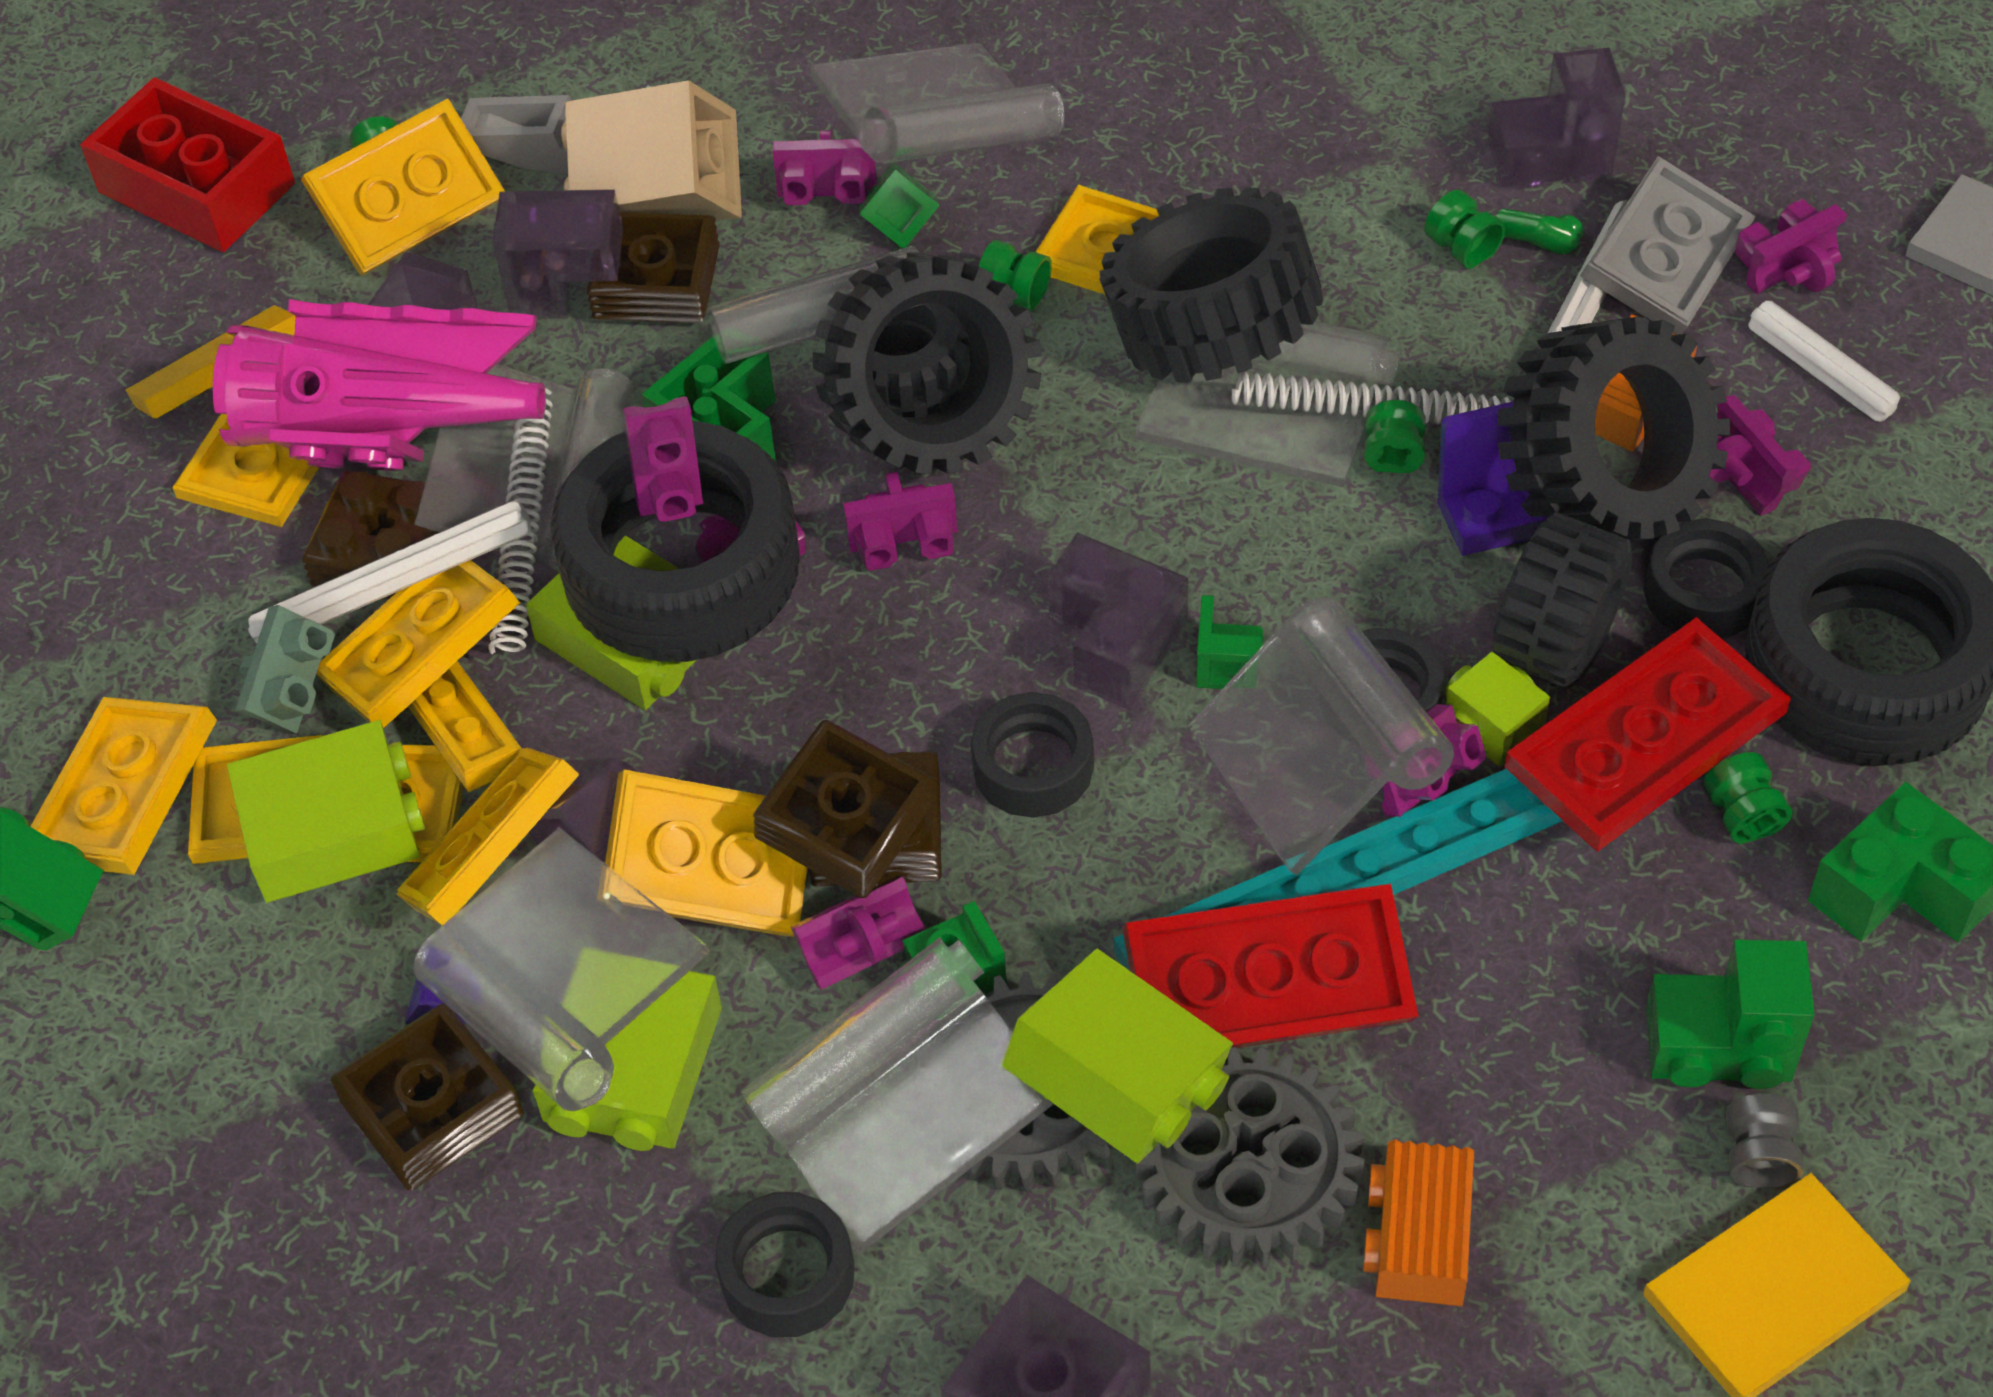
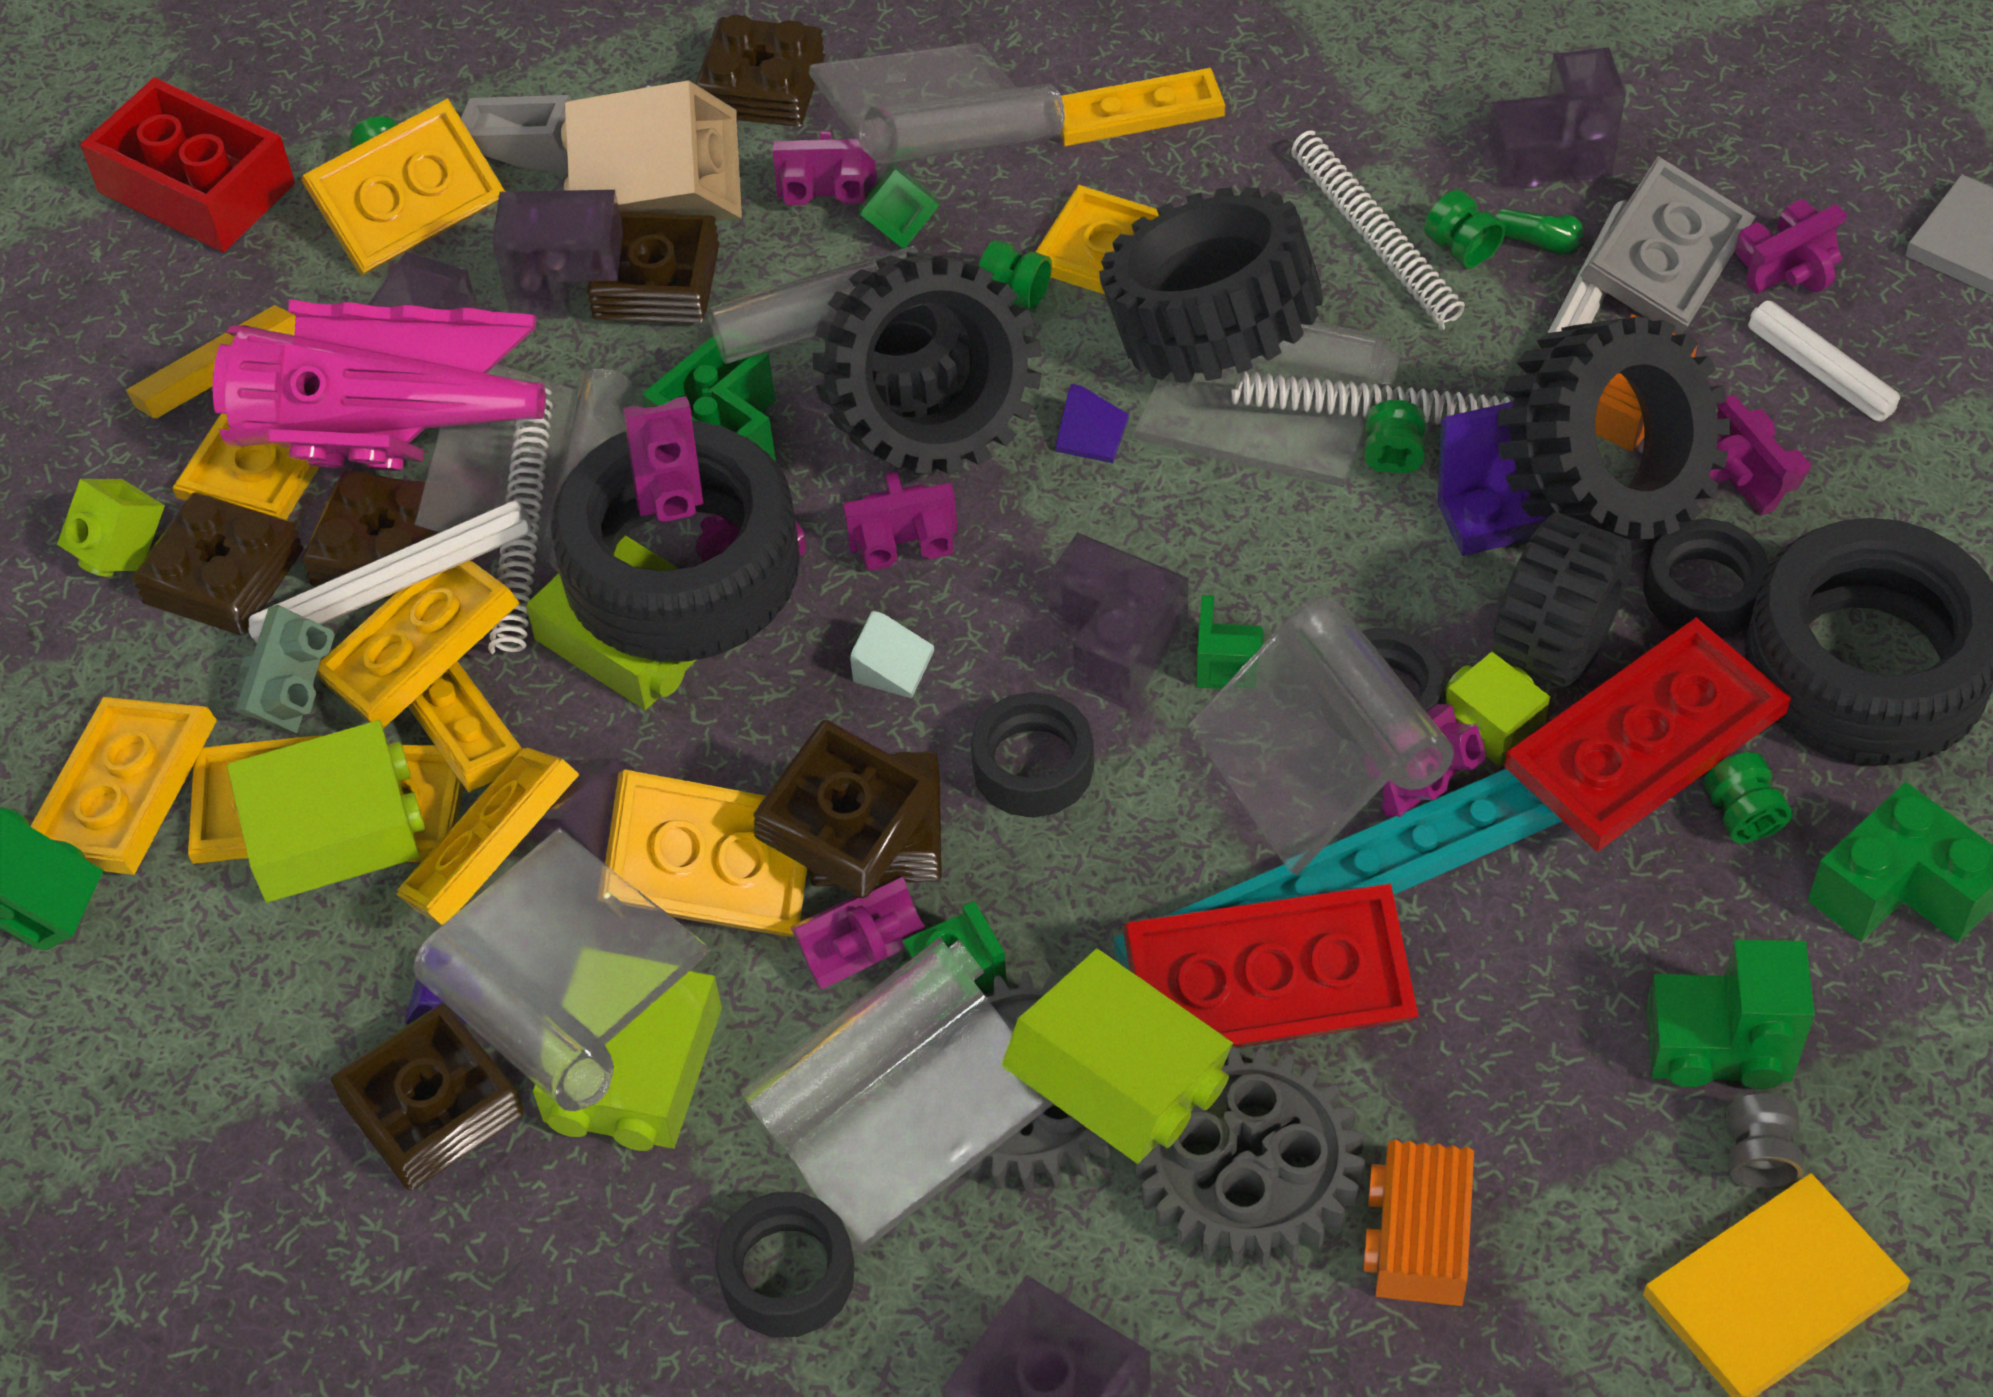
(110, 526): none -> lime brick
(218, 563): none -> dark brown brick
(762, 68): none -> dark brown brick
(889, 656): none -> light aqua slope
(1090, 426): none -> dark purple slope
(1141, 106): none -> yellow tile
(1313, 152): none -> white piece

